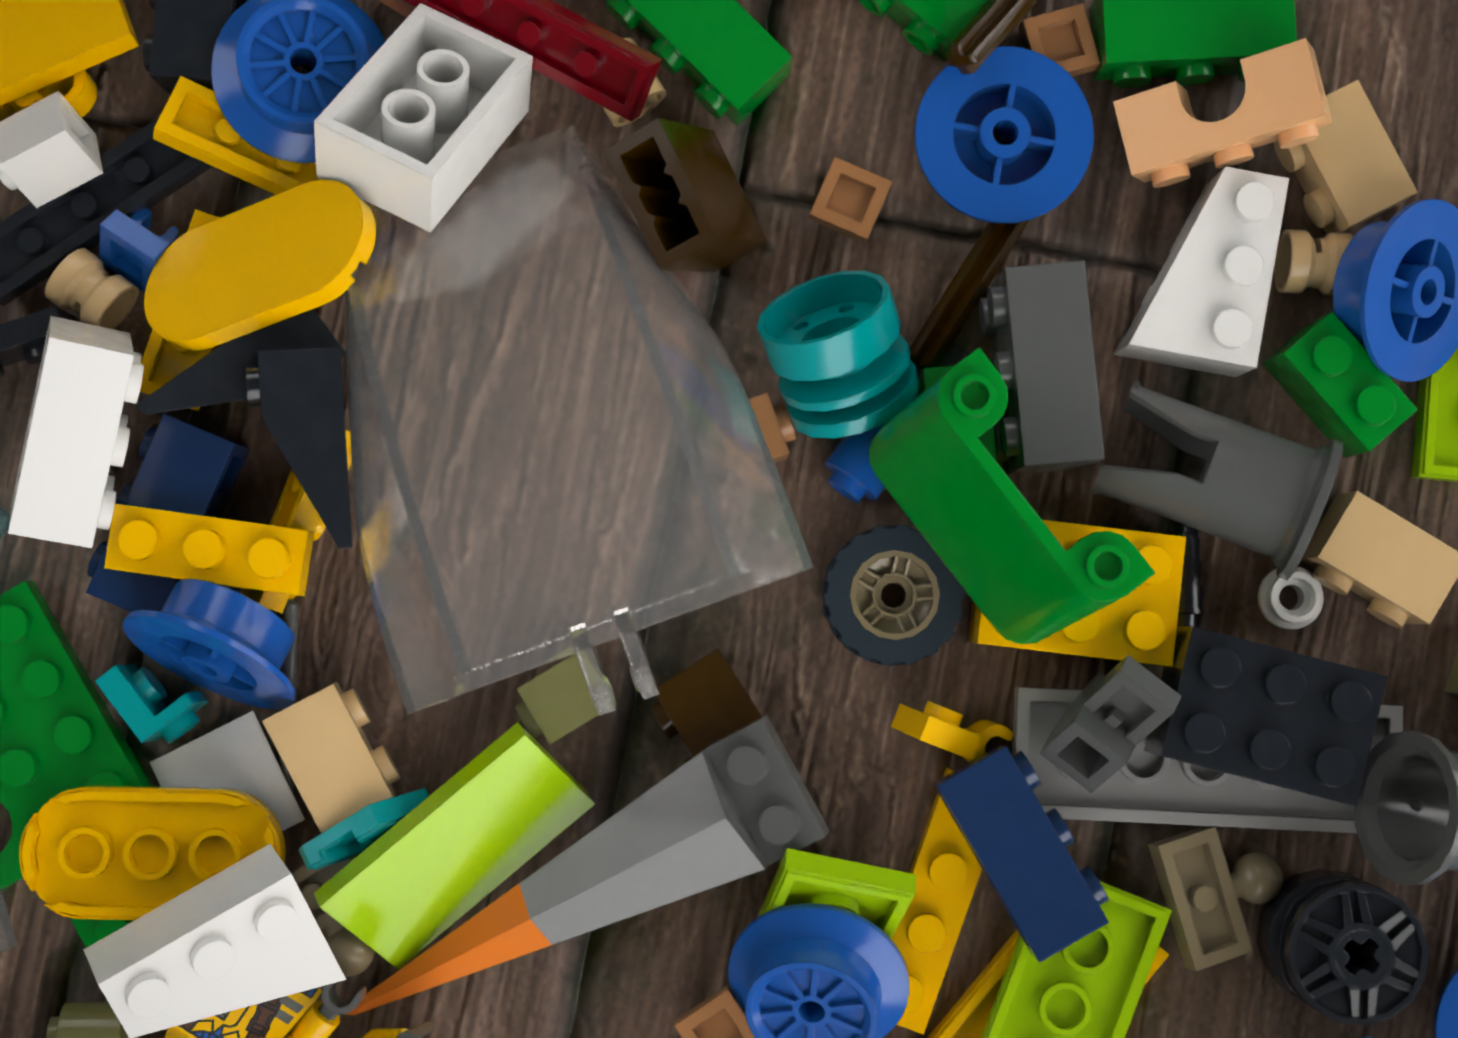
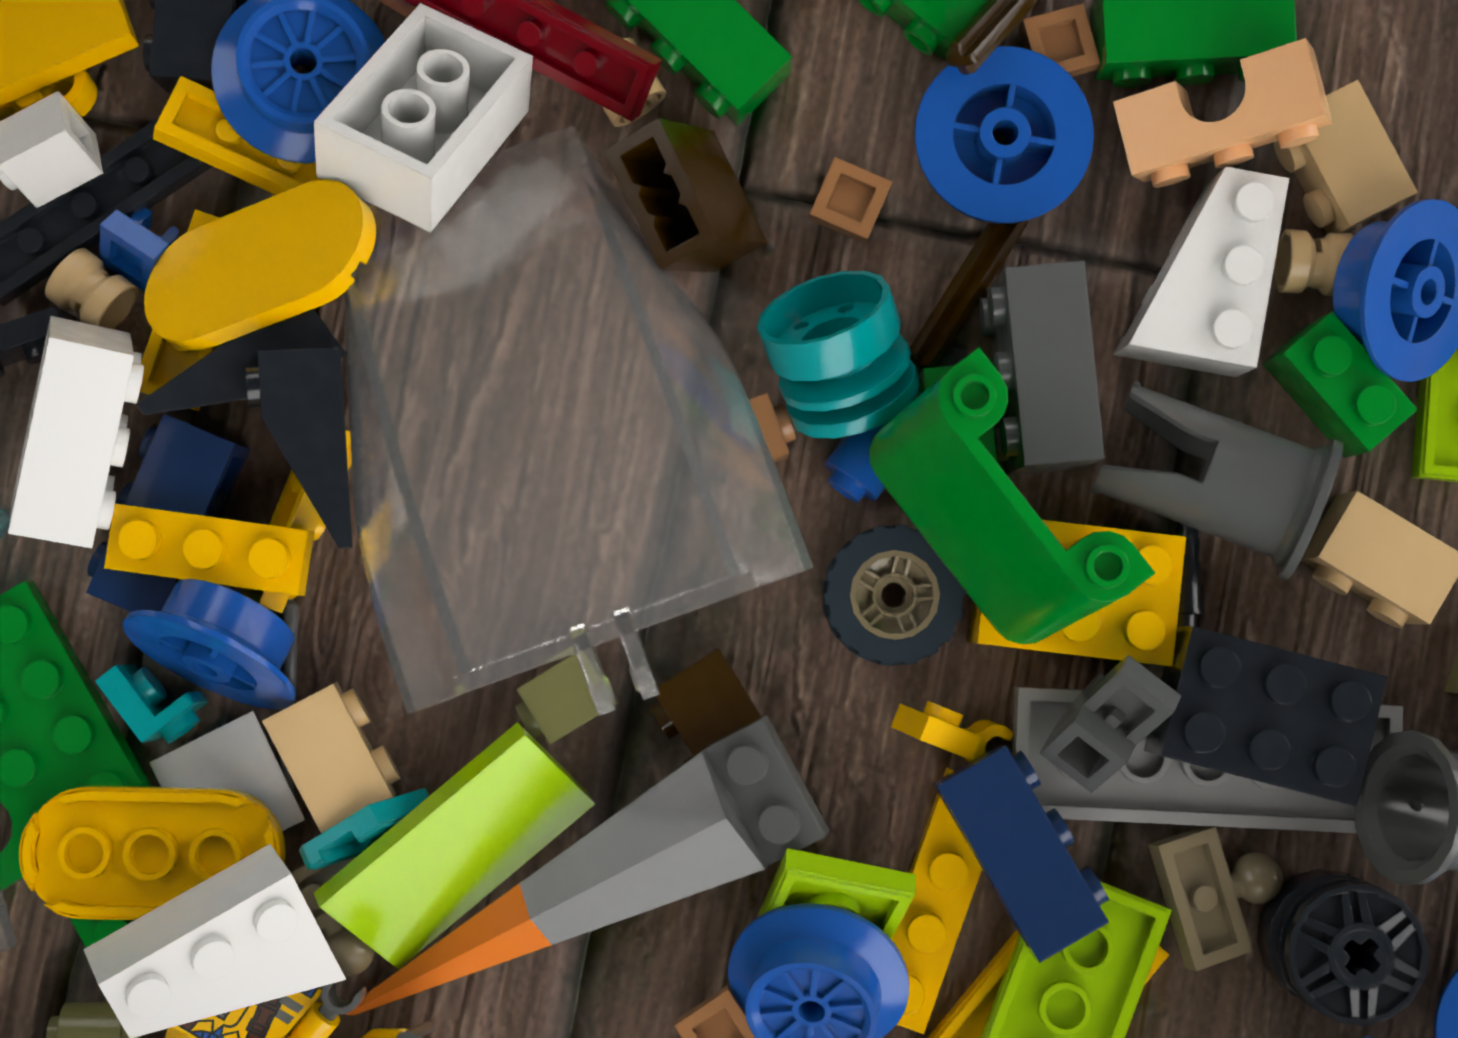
(1308, 604): white plate -> none

